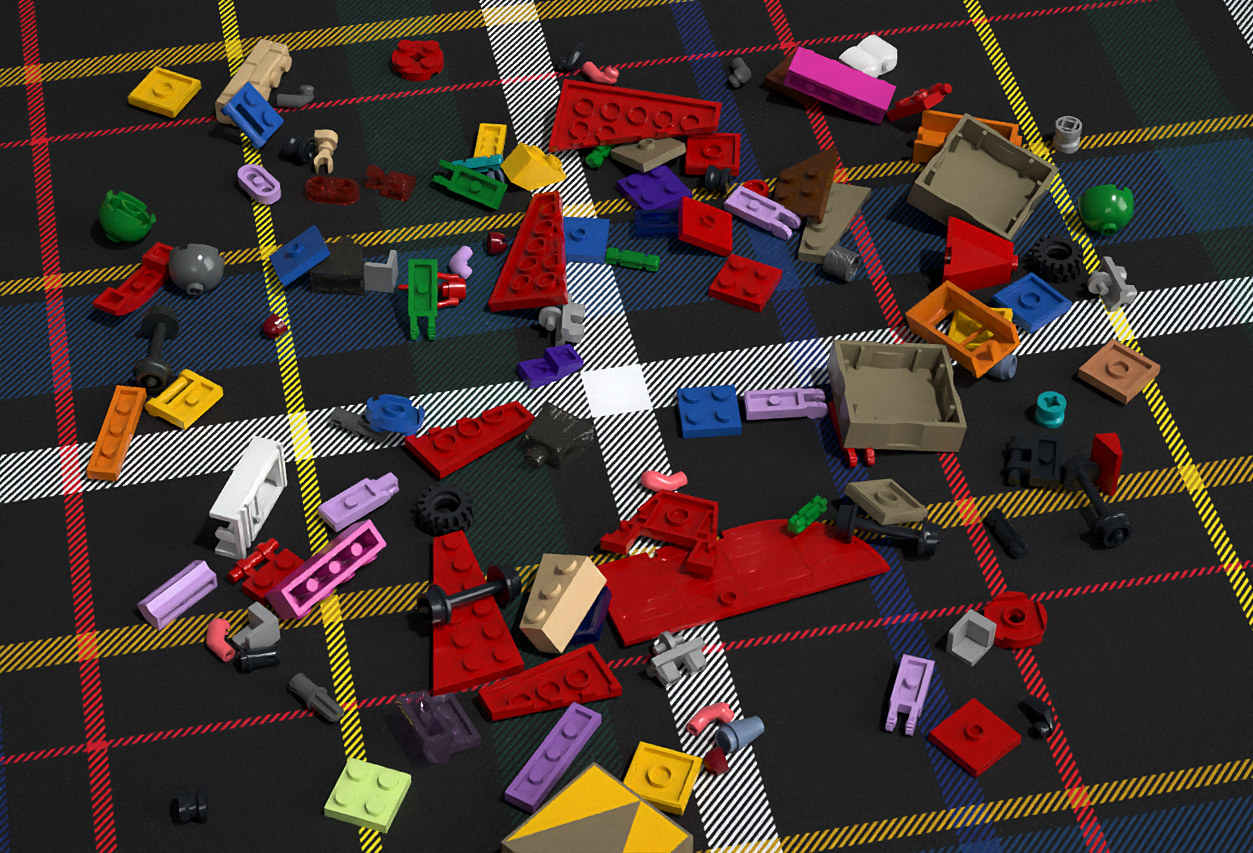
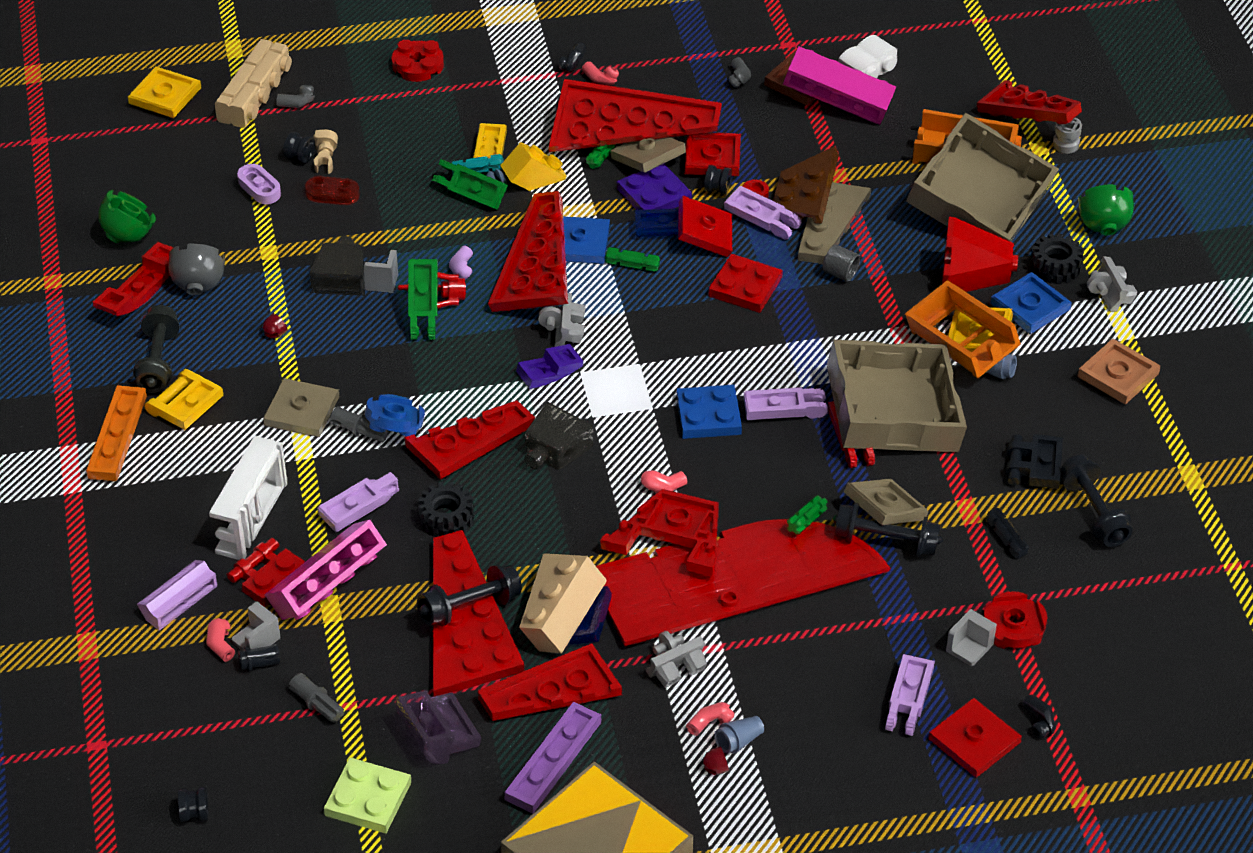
(255, 111): blue plate -> none
(299, 255): blue plate -> none
(301, 407): none -> dark tan plate
(394, 185): clear red plate -> none
(495, 242): dark red hinge -> none
(663, 776): yellow plate -> none
(919, 101): red plate -> none
(1022, 103): none -> red wing
(1050, 409): teal wheel -> none
(1108, 455): red slope -> none

